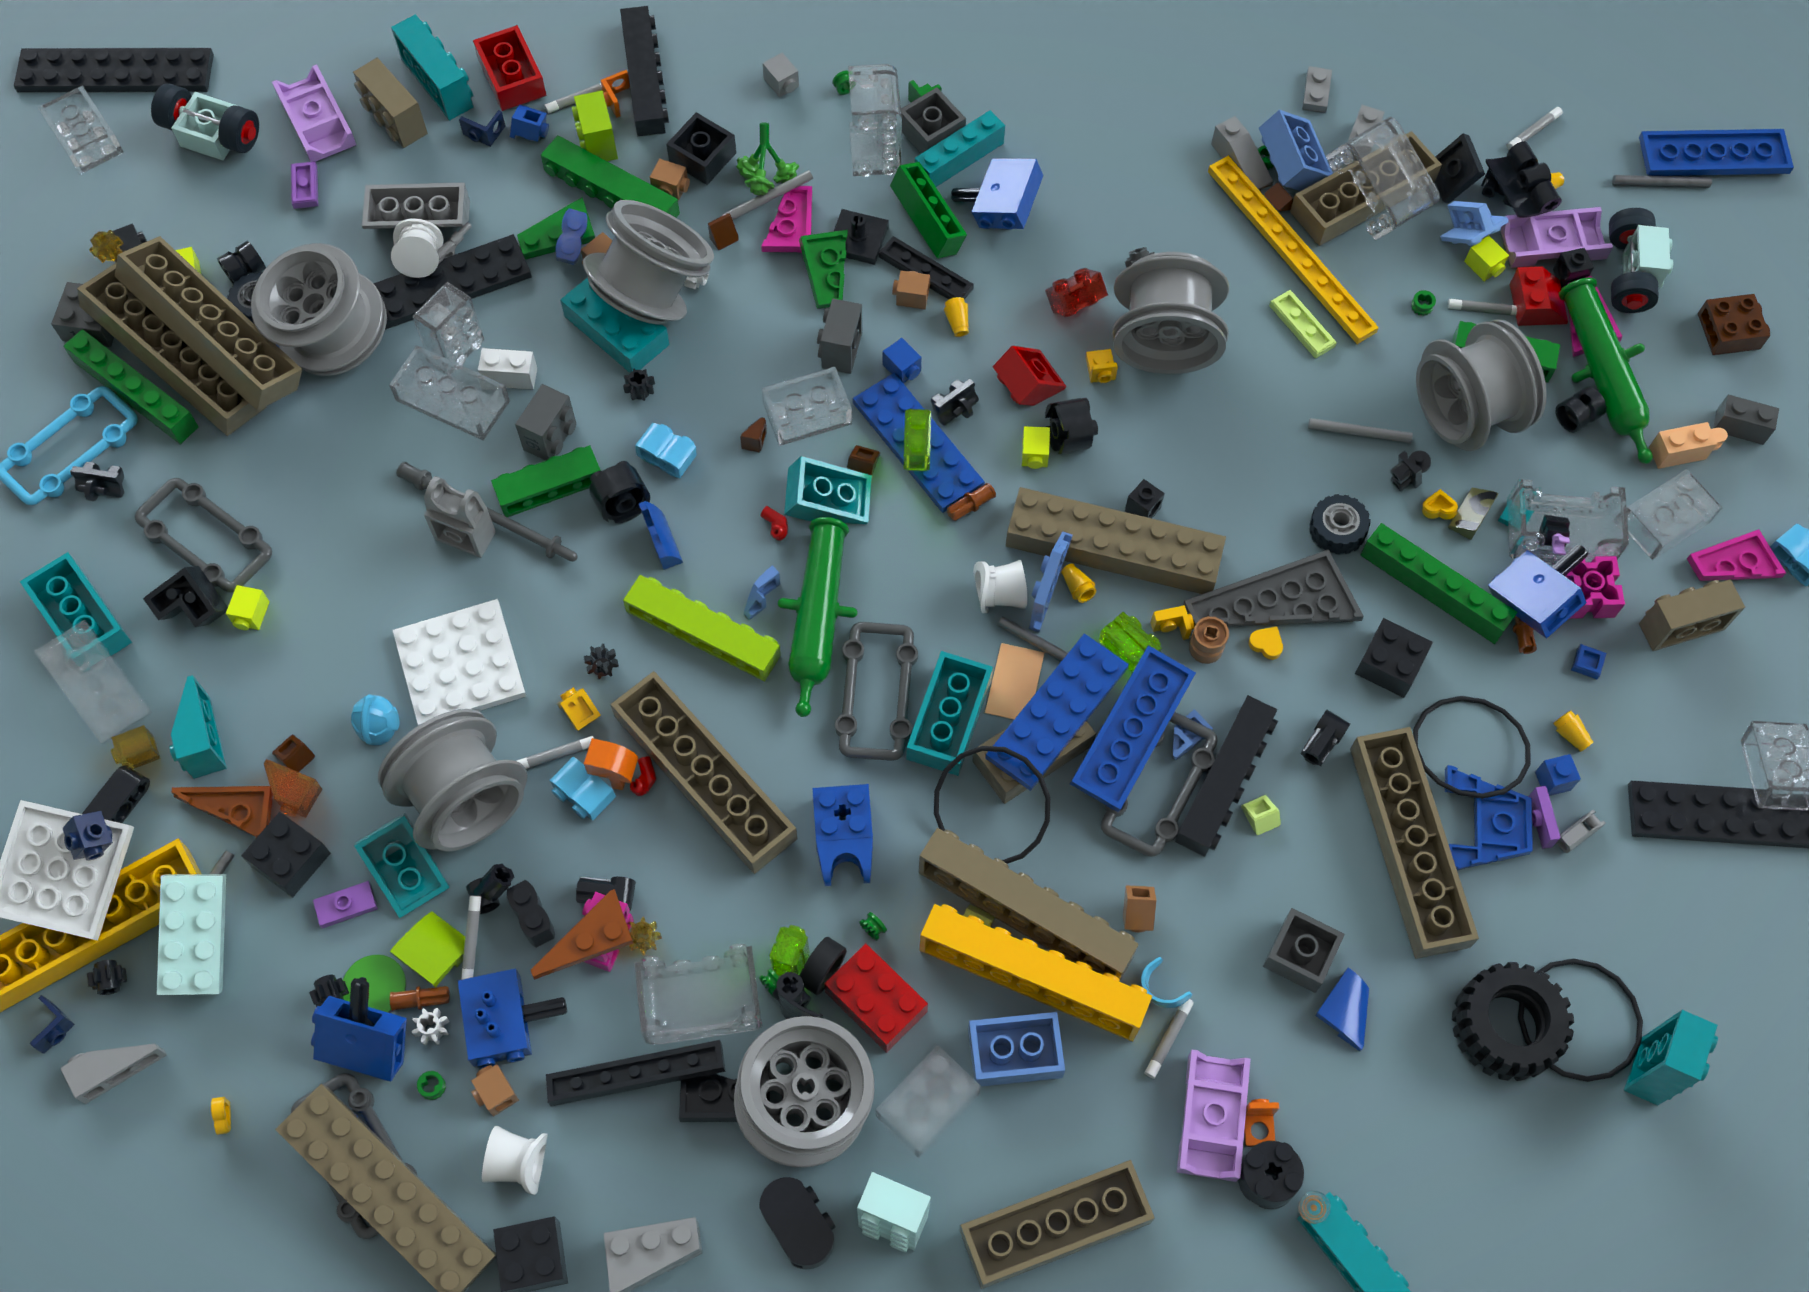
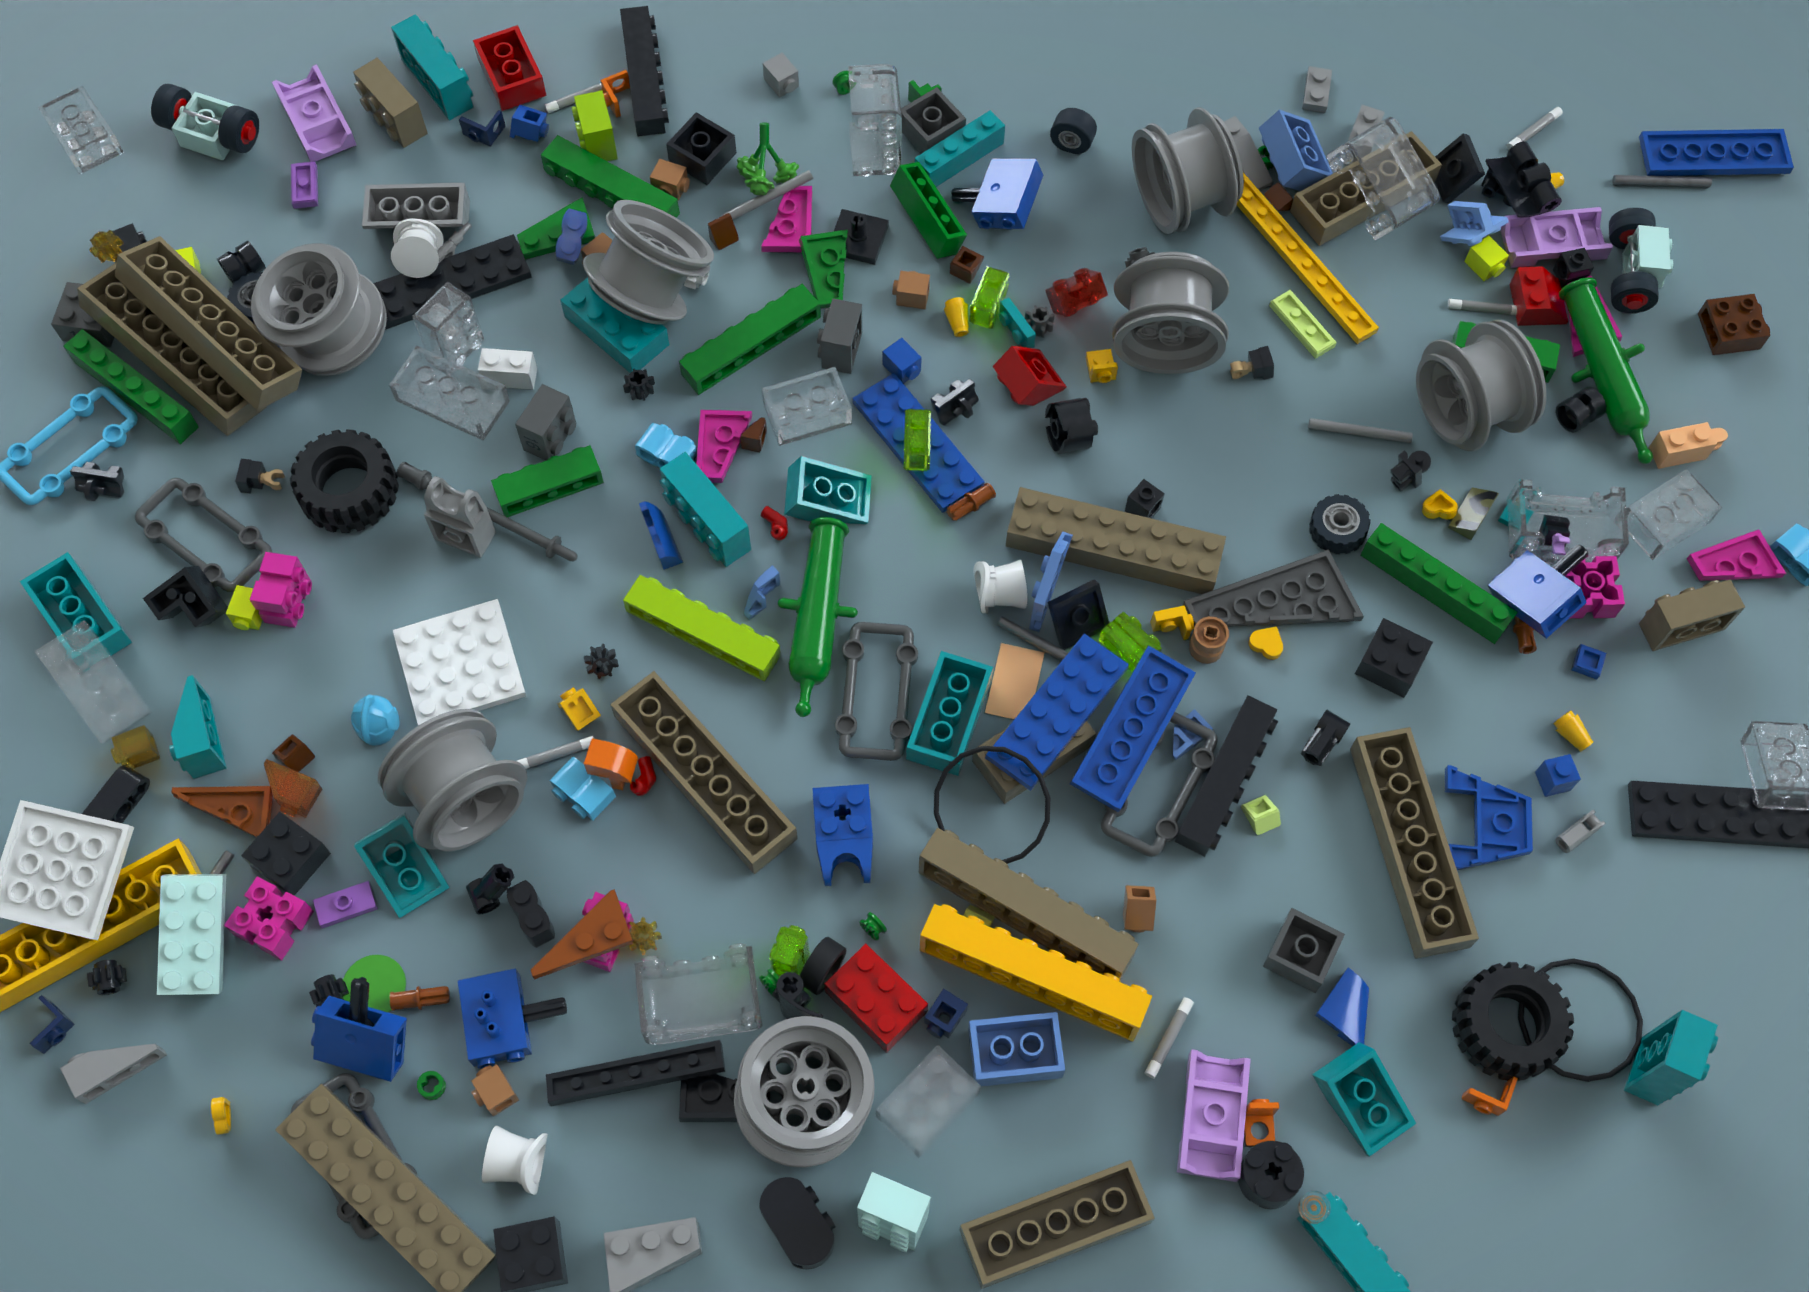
(87, 836): dark blue brick -> none
(112, 69): black plate -> none
(253, 475): none -> black piece
(271, 934): none -> dark pink brick
(281, 590): none -> dark pink brick
(331, 455): none -> black tyre
(430, 1018): white gear -> none
(431, 948): lime slope -> none
(471, 937): light grey bar -> none
(618, 492): black brick -> none
(623, 886): black piece -> none
(705, 510): none -> teal brick
(719, 440): none -> dark pink wing
(749, 338): none -> green brick
(863, 460): reddish brown slope -> none
(941, 278): black tile -> none
(949, 1005): none -> dark blue brick
(966, 264): none -> reddish brown slope
(987, 299): none -> clear neon green brick
(1014, 320): none -> teal plate
(1035, 447): neon yellow brick -> none
(1040, 320): none -> dark grey gear
(1073, 130): none -> black wheel
(1078, 613): none -> black tile
(1079, 584): yellow cone -> none
(1160, 1002): medium azure helmet -> none
(1187, 170): none -> light grey wheel
(1259, 363): none -> black piece
(1364, 1097): none -> teal slope
(1424, 308): green bush -> none
(1488, 1104): none -> orange bracket
(1495, 707): black piece -> none
(1544, 818): medium lavender plate -> none
(1746, 419): dark grey brick -> none

